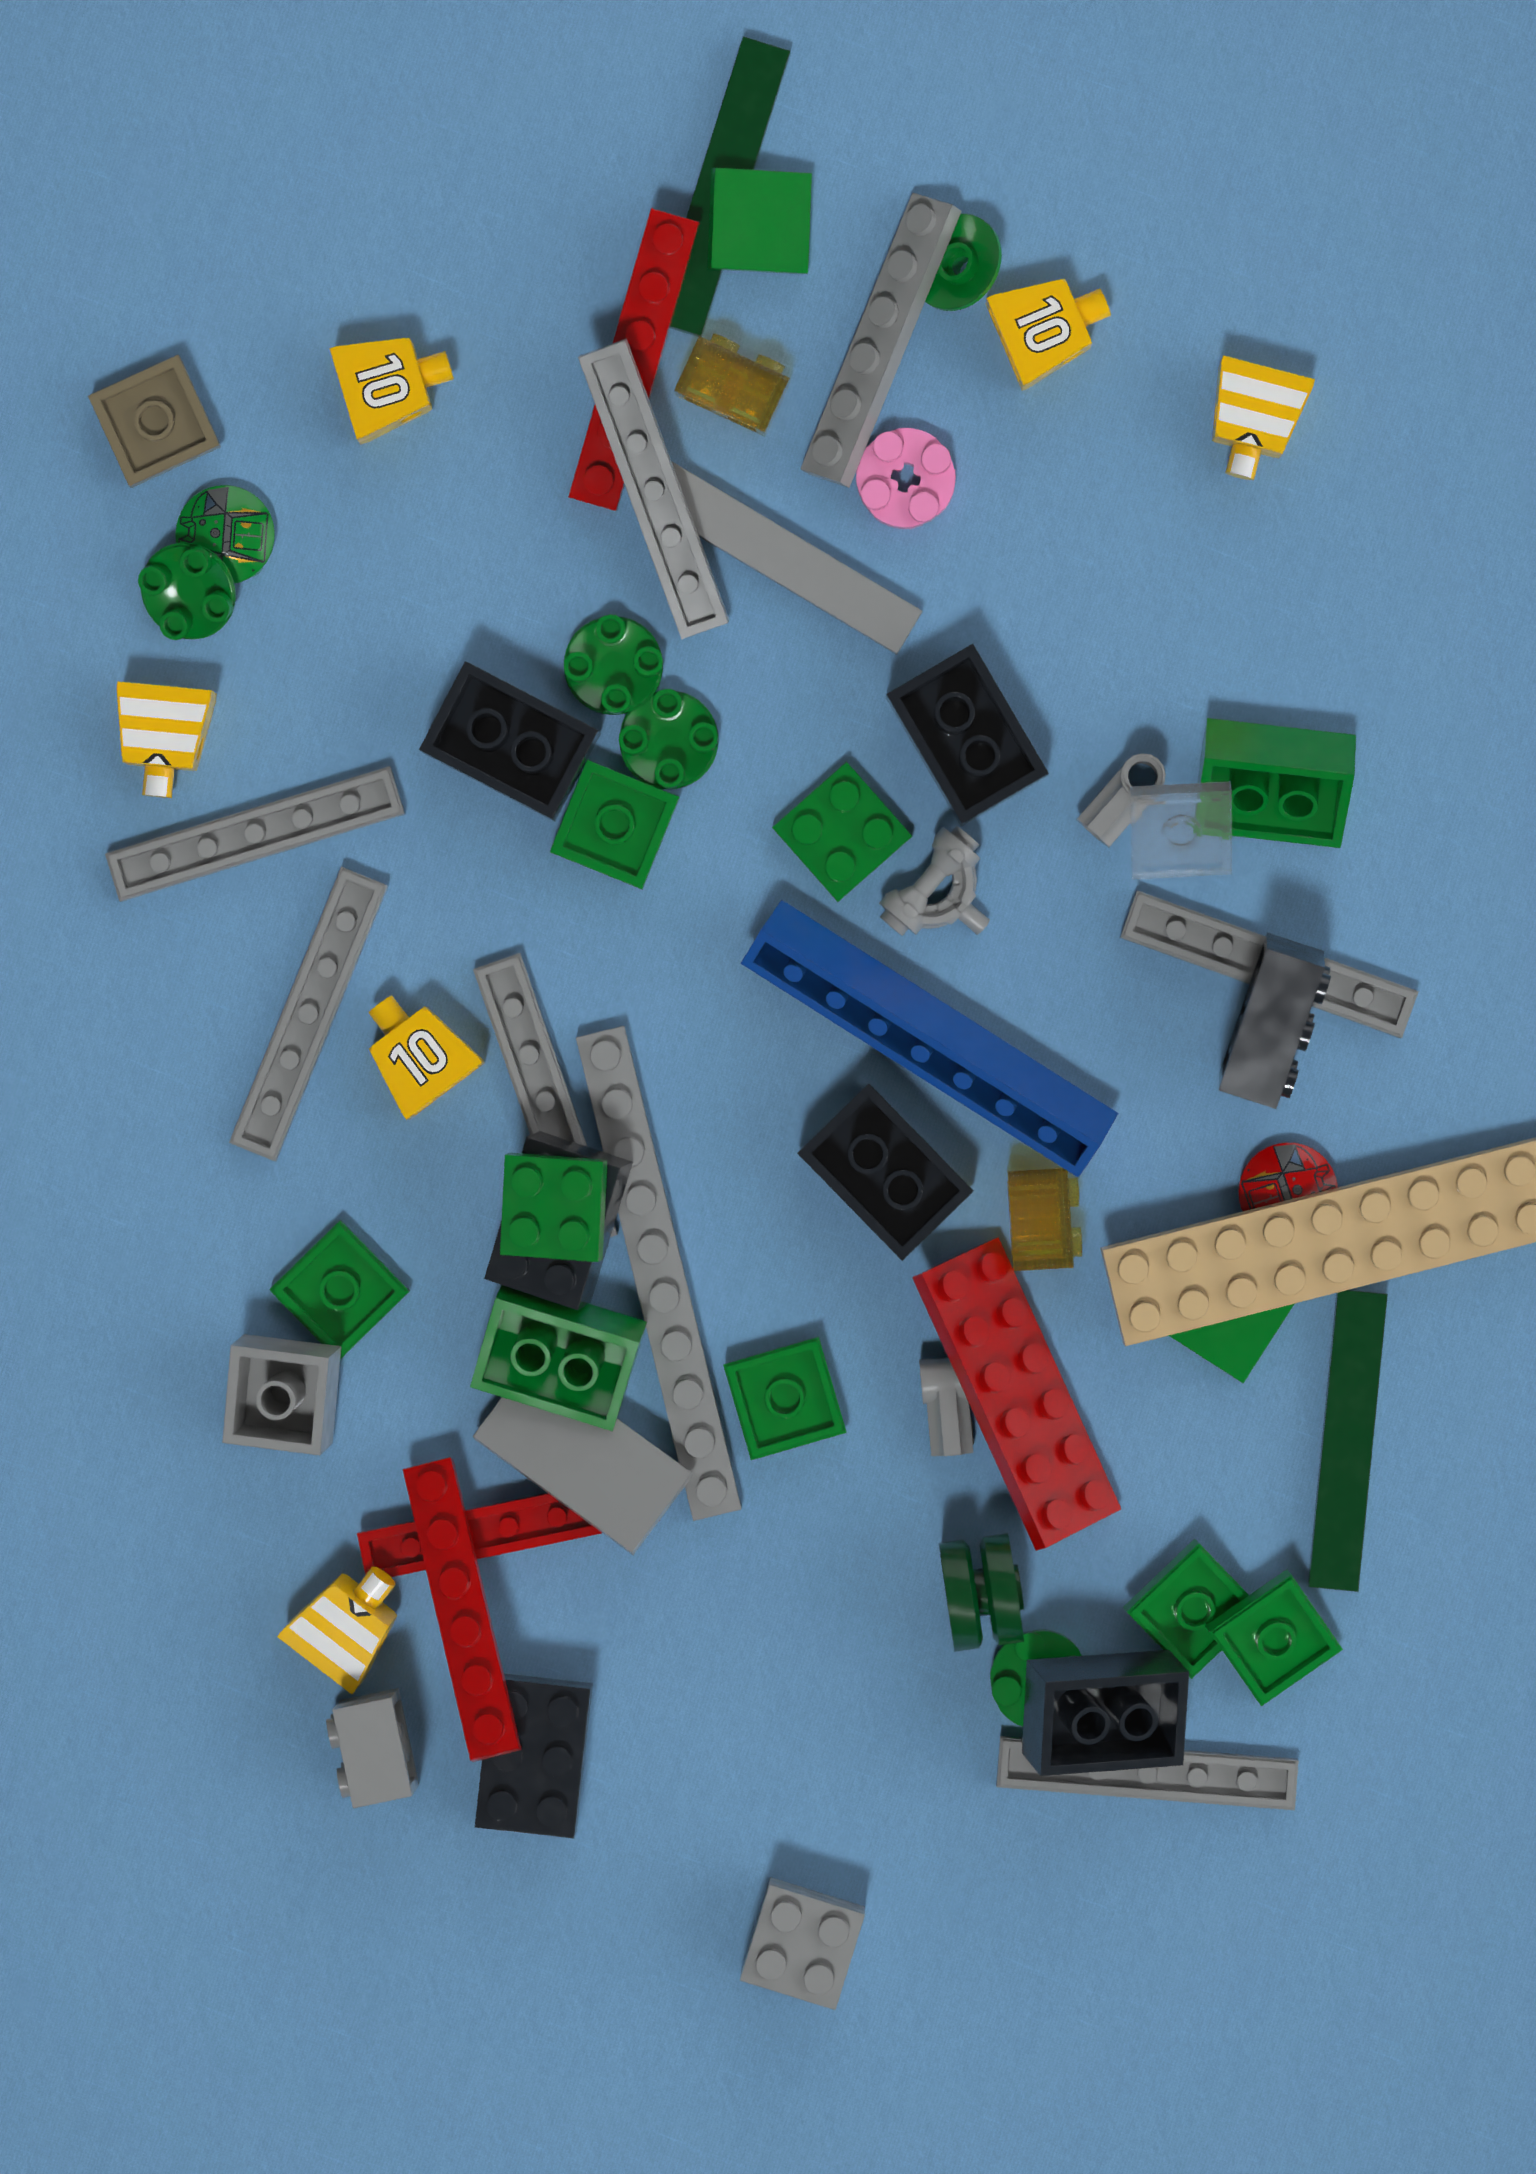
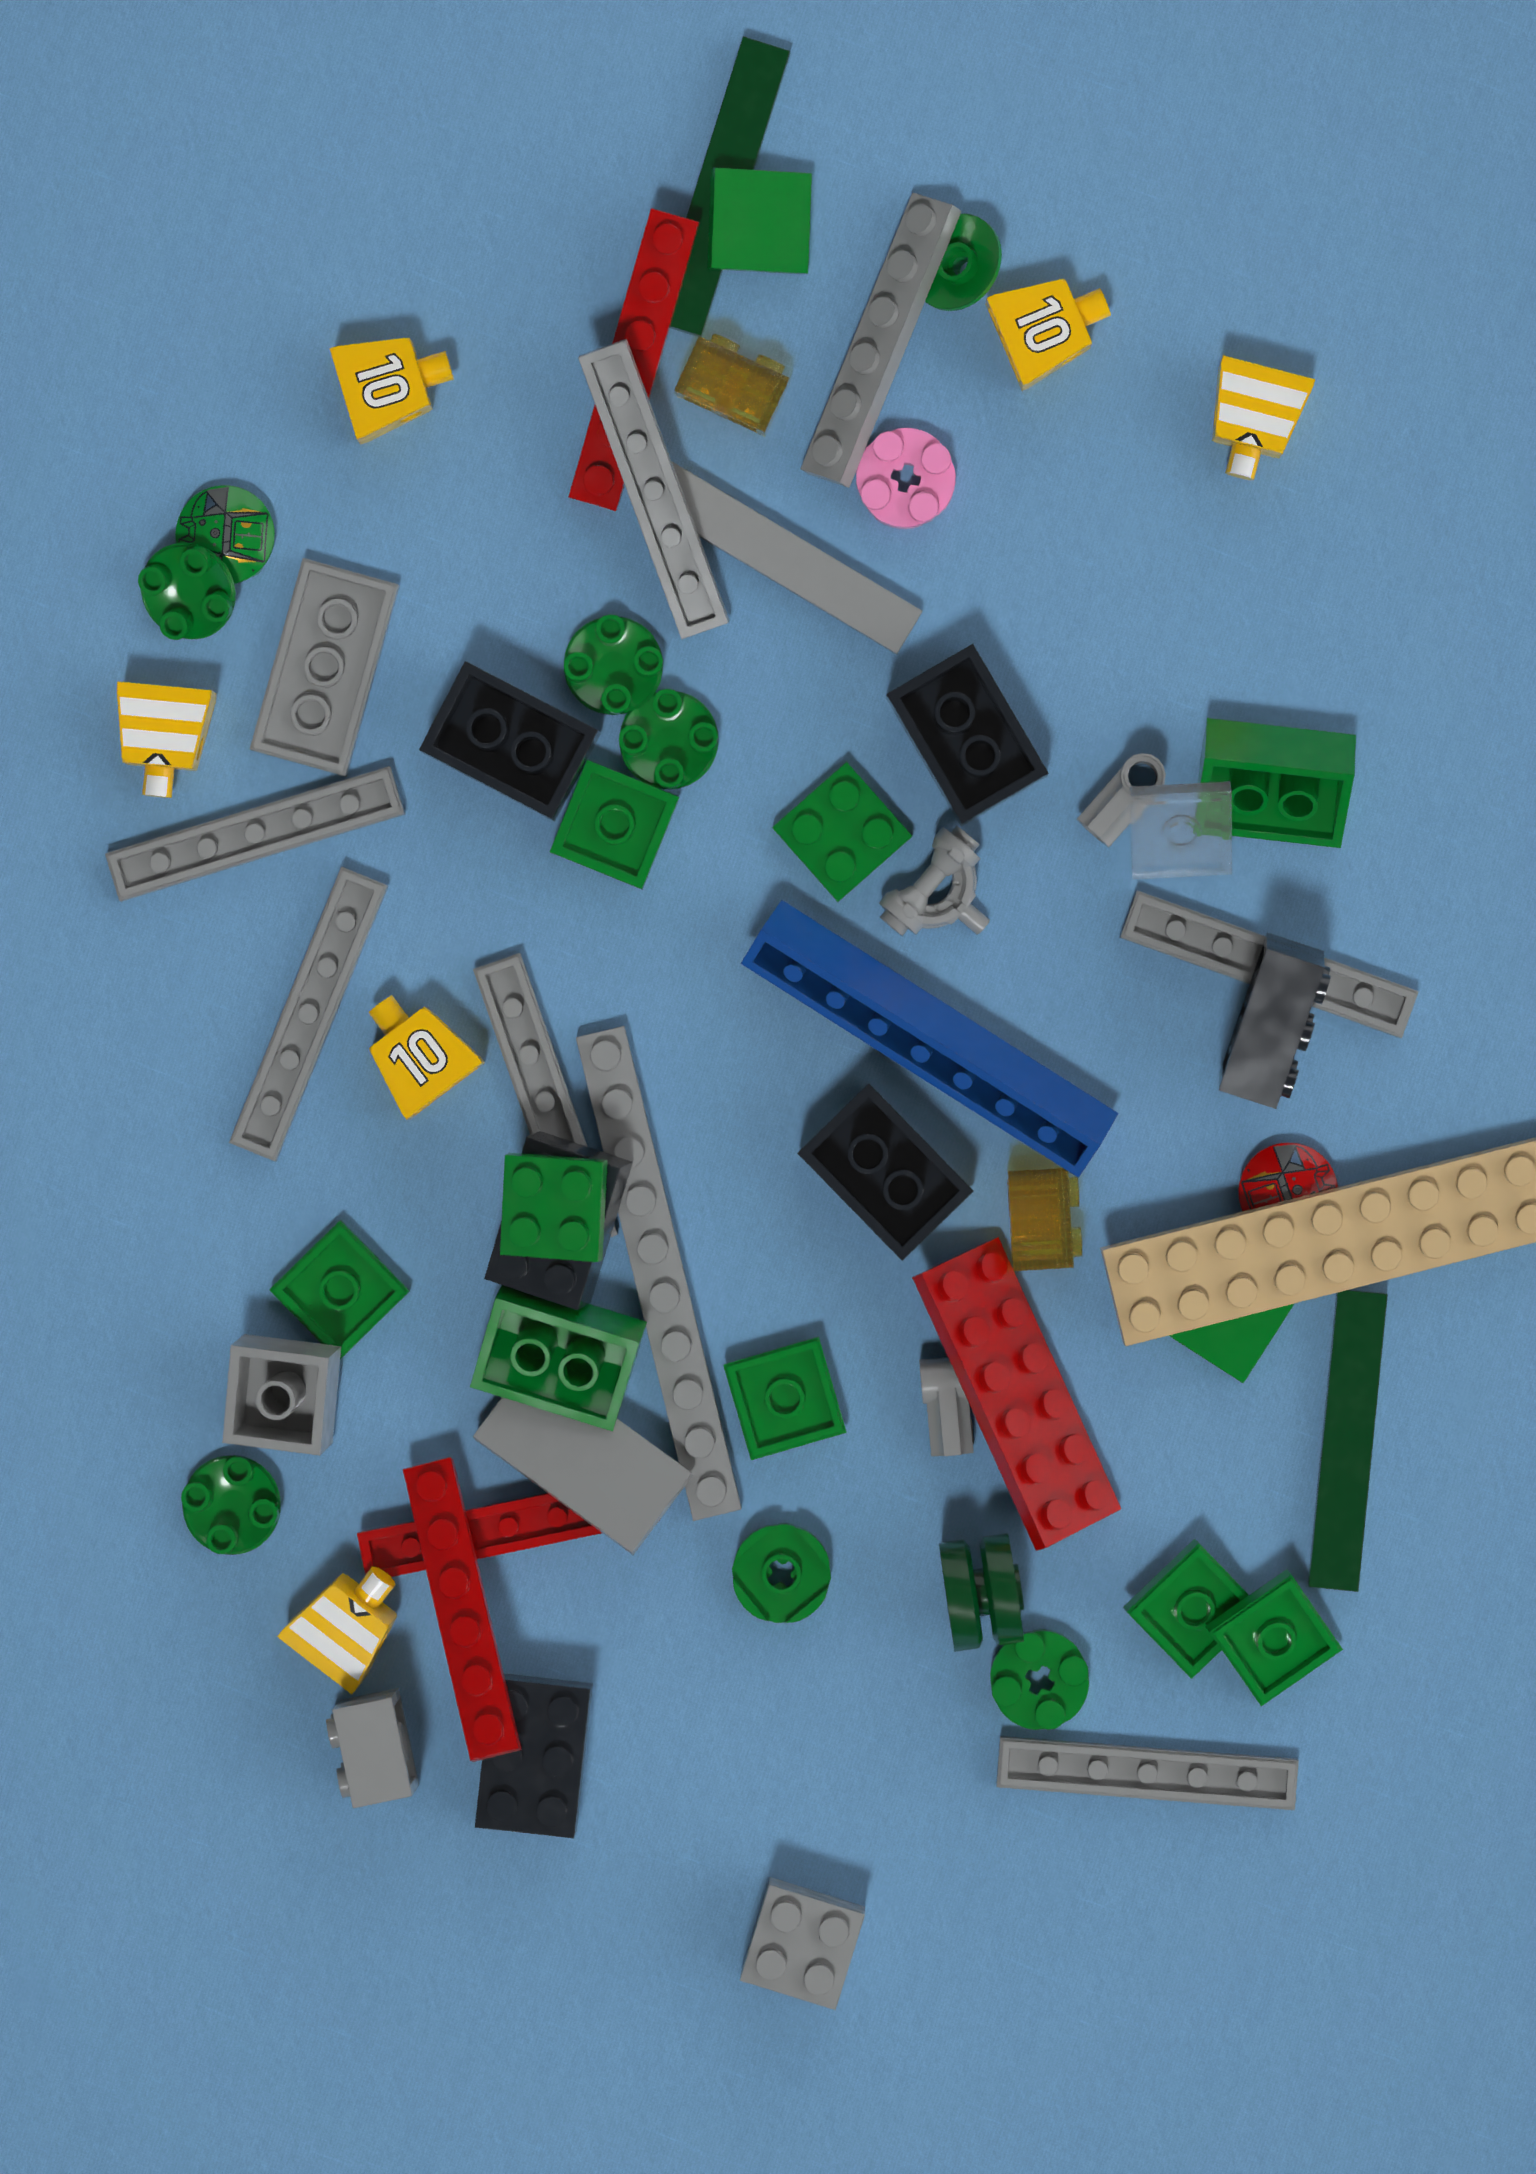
(154, 421): dark tan plate -> none
(231, 1504): none -> green dish
(324, 667): none -> light grey tile
(777, 1602): none -> green plate
(1105, 1712): black brick -> none

